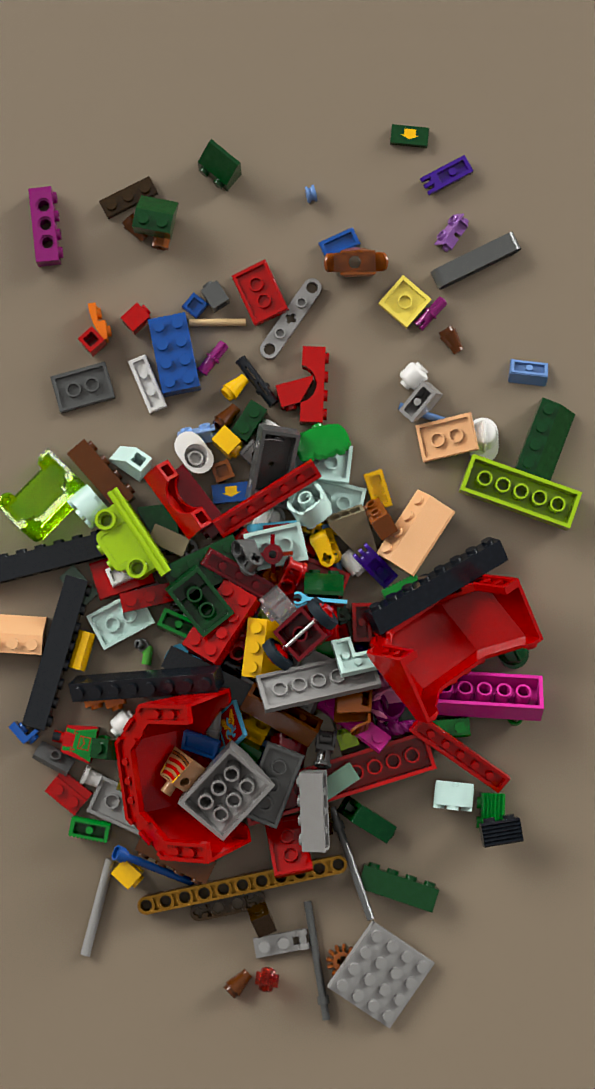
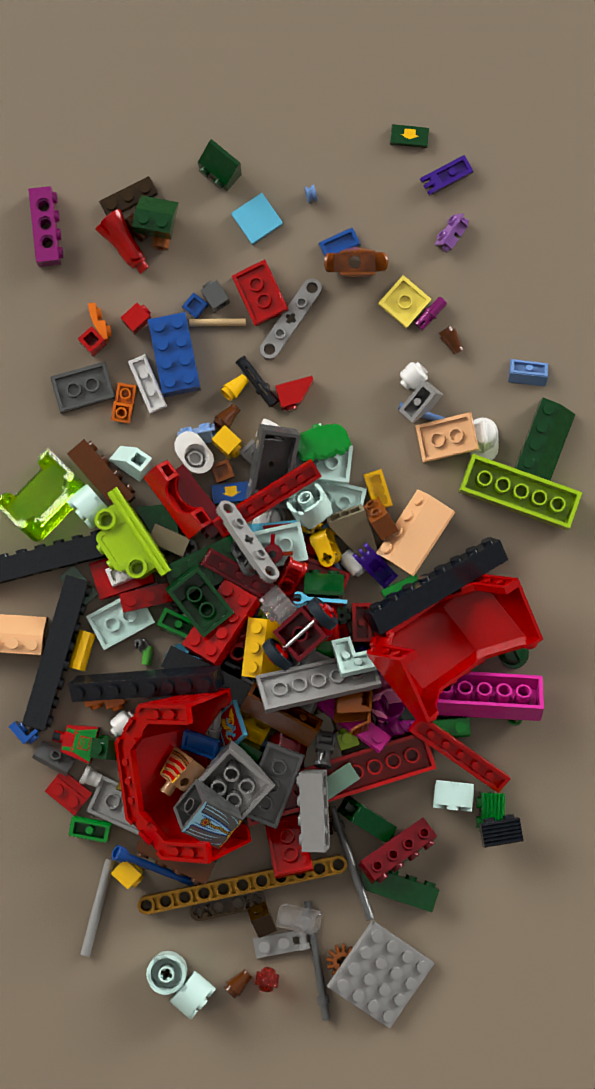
(116, 231): none -> red piece
(124, 402): none -> orange slope
(178, 969): none -> light aqua brick
(192, 995): none -> light aqua brick
(206, 815): none -> dark grey slope
(213, 358): magenta axle -> none
(241, 533): none -> light grey piece
(249, 421): dark green brick -> none
(257, 218): none -> medium azure tile
(298, 919): none -> clear brick
(314, 362): red arch -> none
(398, 850): none -> dark red brick
(475, 260): dark grey beam -> none

